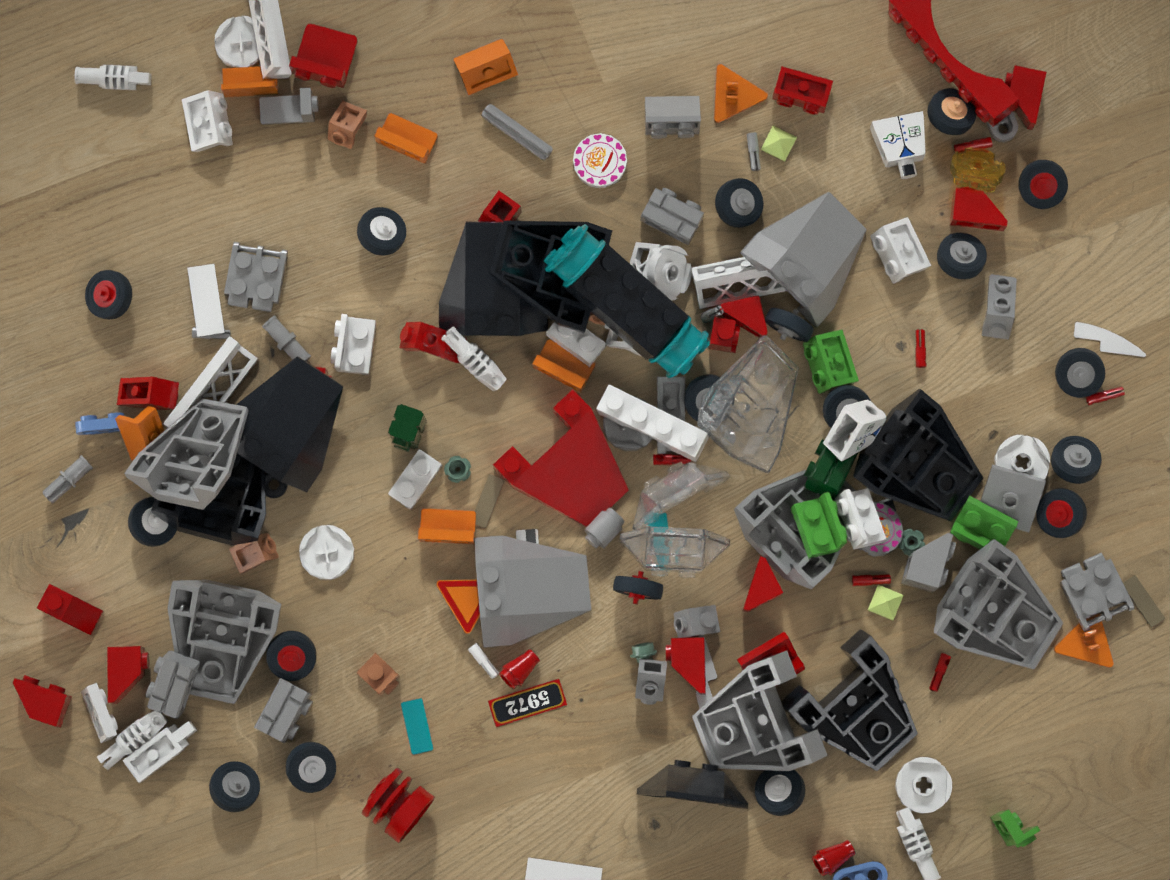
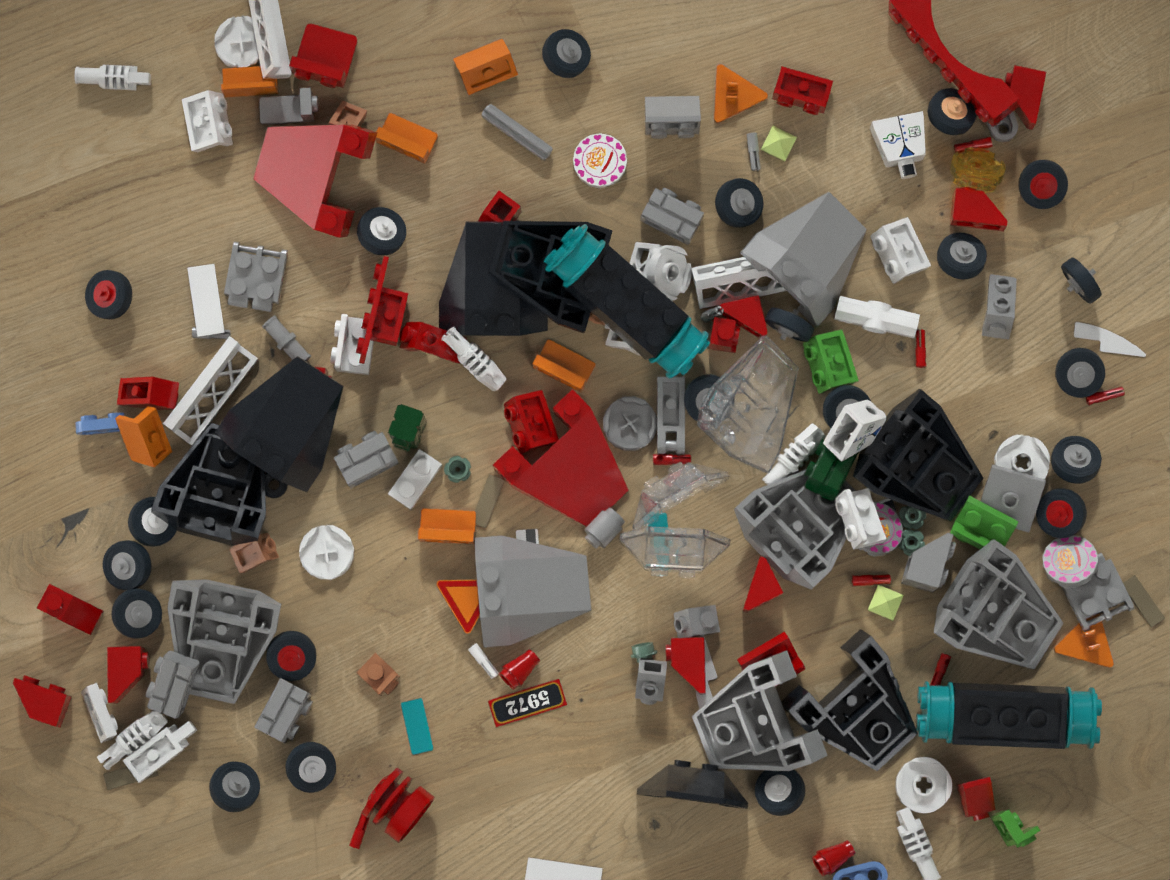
(67, 479): light grey axle -> none
(121, 777): none -> dark tan window
(127, 565): none -> black wheel
(136, 613): none -> black wheel
(192, 455): light grey wedge -> none
(300, 168): none -> wedge
(359, 832): none -> red pin
(365, 459): none -> light grey brick
(386, 314): none -> red bracket
(530, 421): none -> red bracket
(566, 53): none -> black wheel
(581, 345): white plate -> none
(638, 587): black wheel -> none
(649, 420): white arch -> none
(788, 463): none -> white hinge
(819, 526): bright green bracket -> none
(877, 317): none -> white piece
(907, 521): none -> sand green plate
(977, 798): none -> red slope
(1008, 715): none -> black brick
(1070, 561): none -> light grey tile
(1081, 280): none -> black wheel

